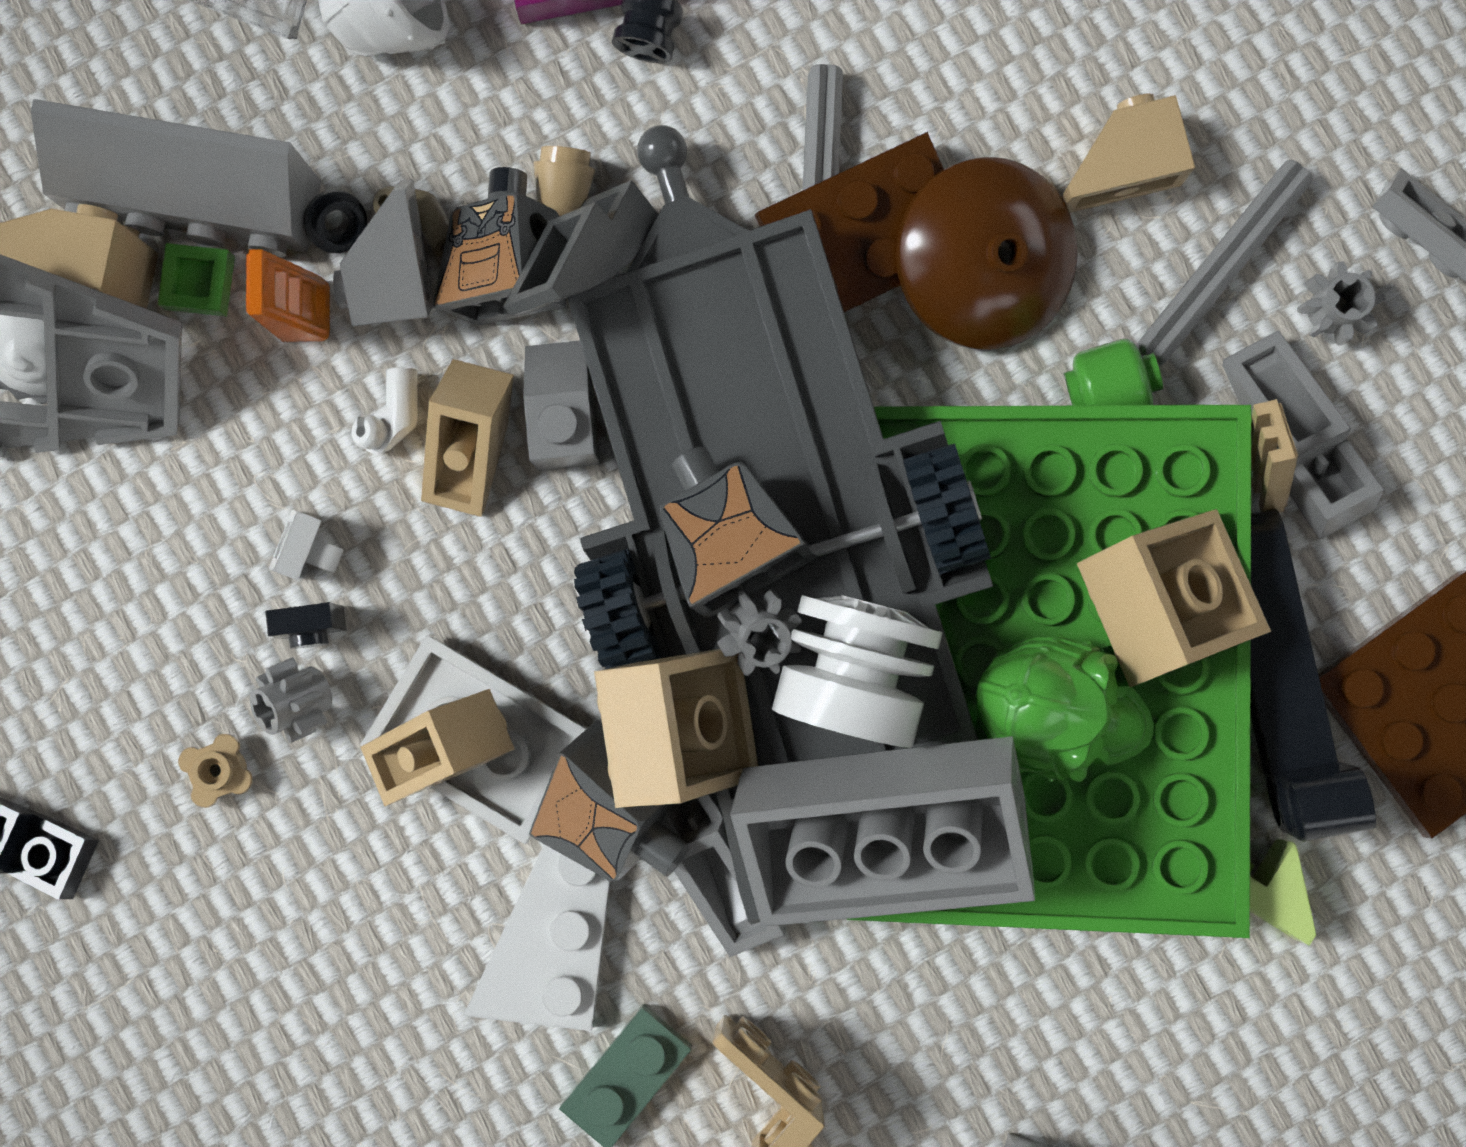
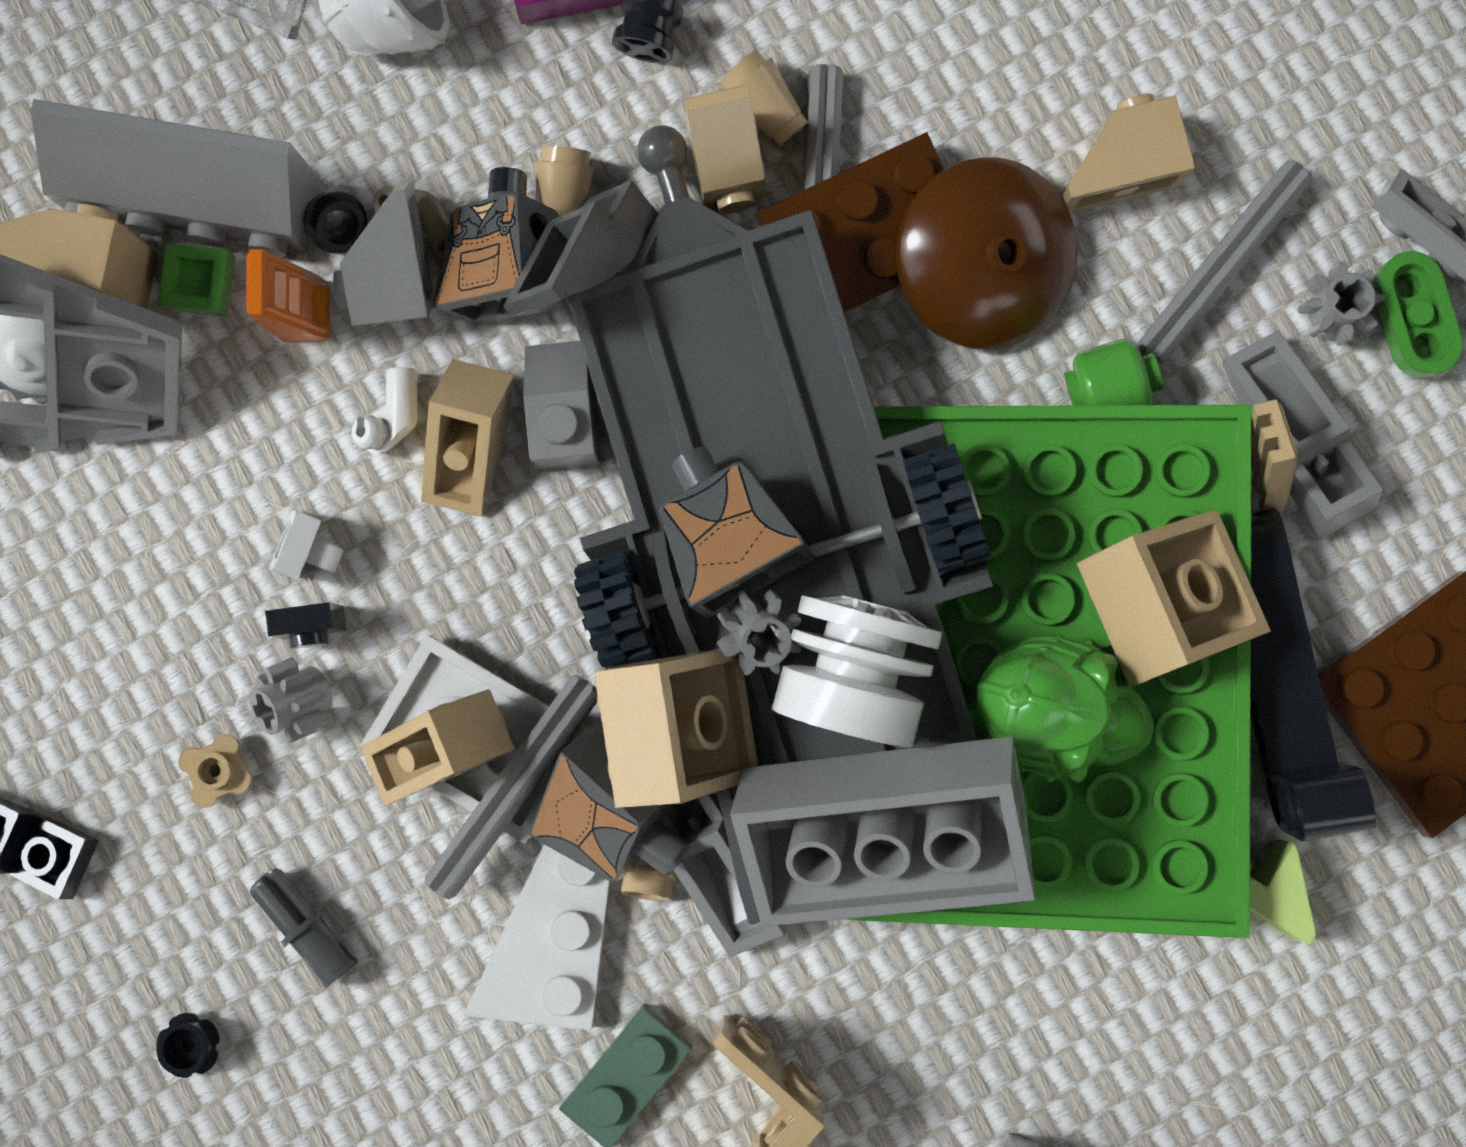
(171, 1047): none -> black plate
(302, 926): none -> dark grey axle
(512, 787): none -> light grey axle
(648, 883): none -> tan plate
(725, 149): none -> tan slope
(772, 101): none -> tan cone
(1424, 315): none -> bright green plate

